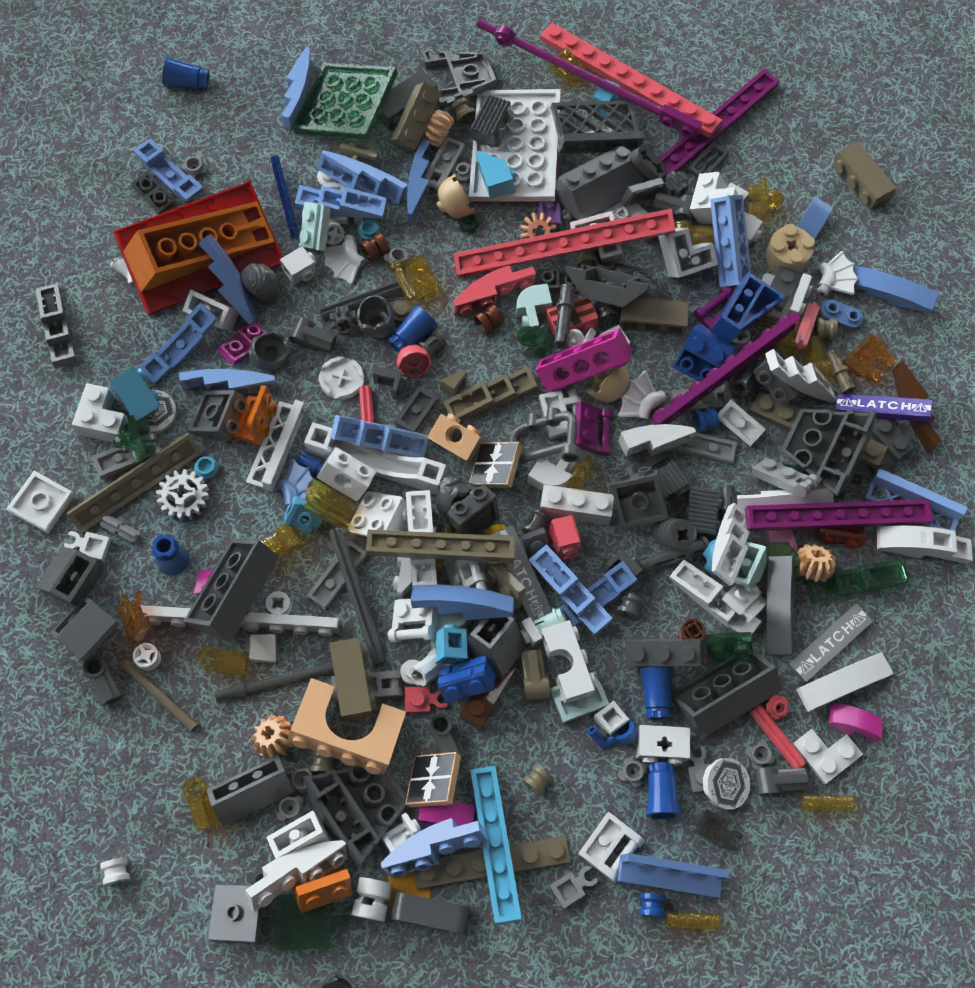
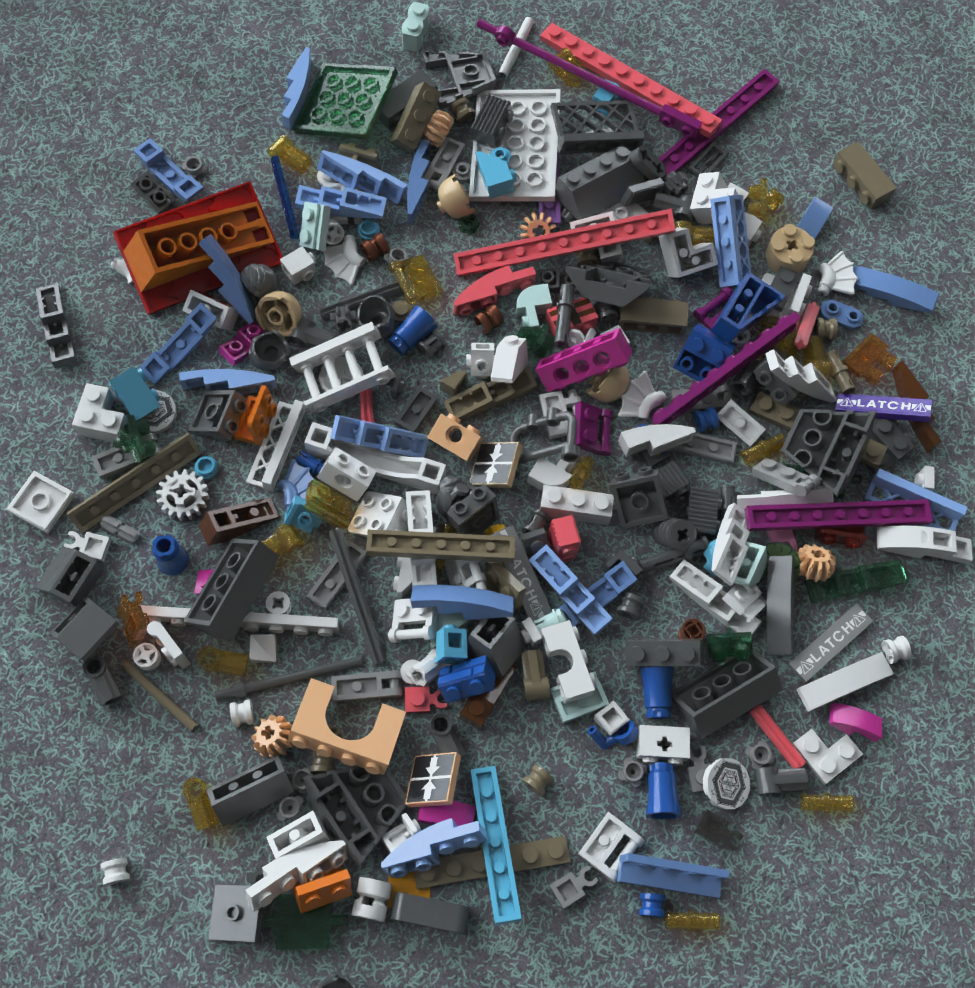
(169, 646): none -> white plate
(184, 75): blue plant -> none
(236, 520): none -> reddish brown slope
(241, 713): none -> white wheel
(278, 312): none -> tan cylinder
(289, 154): none -> clear yellow piece
(327, 352): none -> white fence
(352, 679): dark tan brick -> none
(412, 358): coral hair -> none
(415, 26): none -> light aqua brick
(481, 359): none -> white brick
(501, 151): none -> medium azure plate
(509, 359): none -> white slope
(514, 50): none -> white piece
(762, 449): none -> clear yellow pin
(771, 704): coral plate -> none
(896, 649): none -> white wheel
(925, 478): none -> white plate

